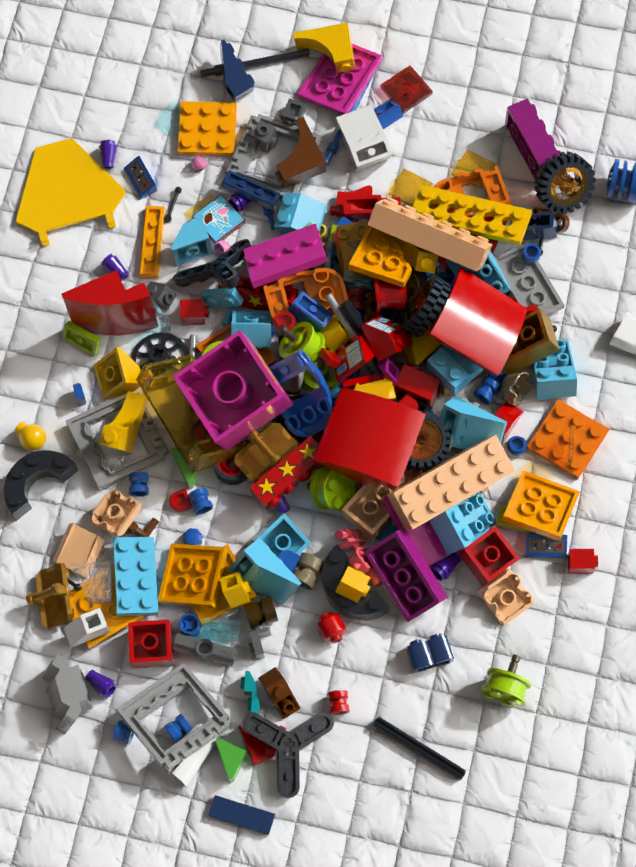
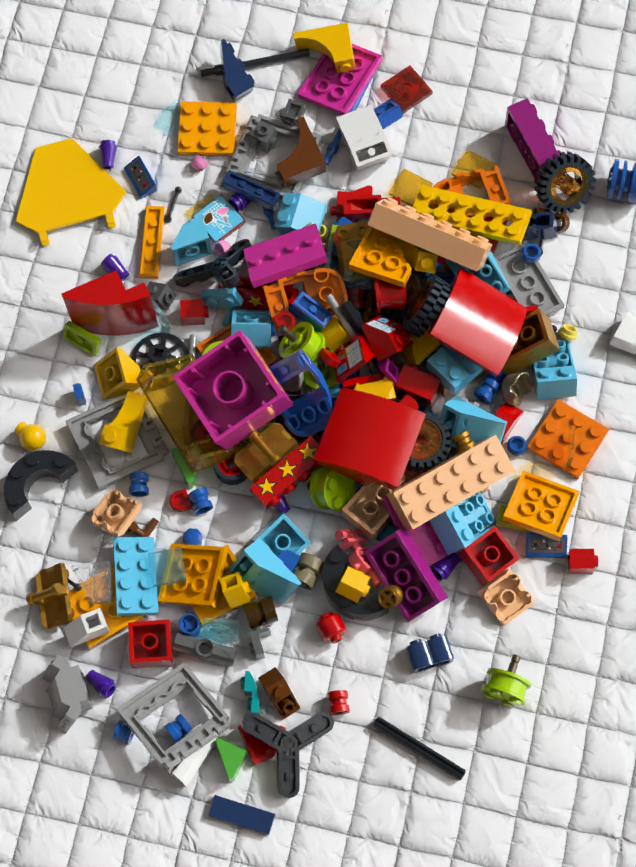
(78, 547): light nougat slope -> none
(167, 567): none -> clear light blue piece
(385, 596): none -> pearl gold wheel
(463, 441): none -> pearl gold wheel
(568, 332): none -> light yellow plate

